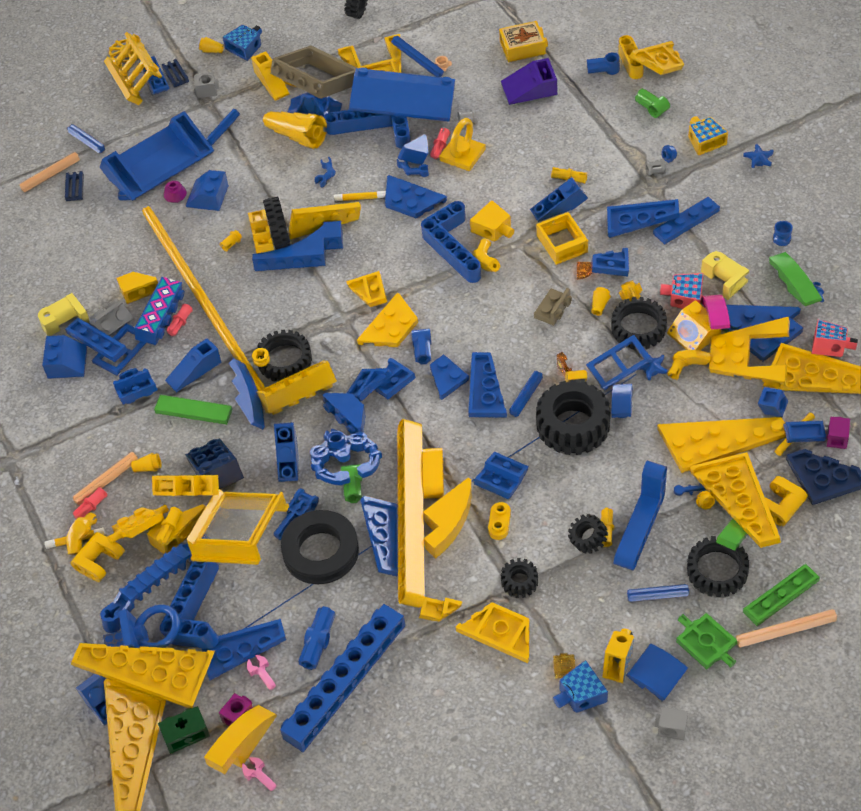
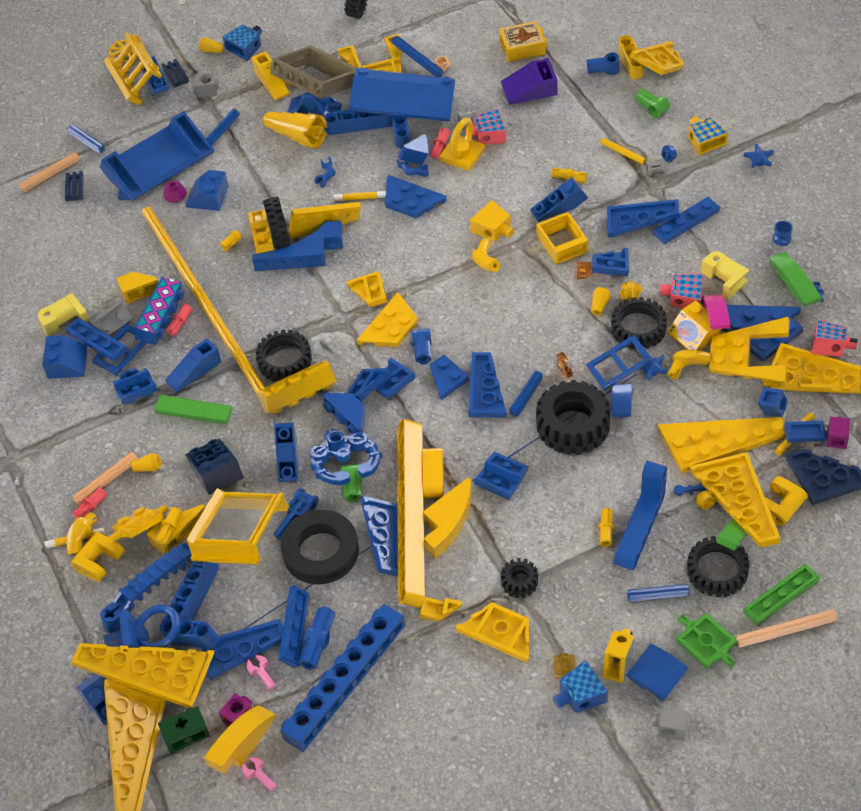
(185, 485): yellow slope -> none
(248, 398): blue slope -> none
(260, 352): yellow bush -> none
(293, 626): none -> blue tile
(436, 233): blue beam -> none
(489, 127): none -> torso
(499, 519): yellow plate -> none
(553, 306): dark tan bracket -> none
(580, 375): yellow slope -> none
(581, 527): black tyre -> none
(623, 151): none -> yellow bar

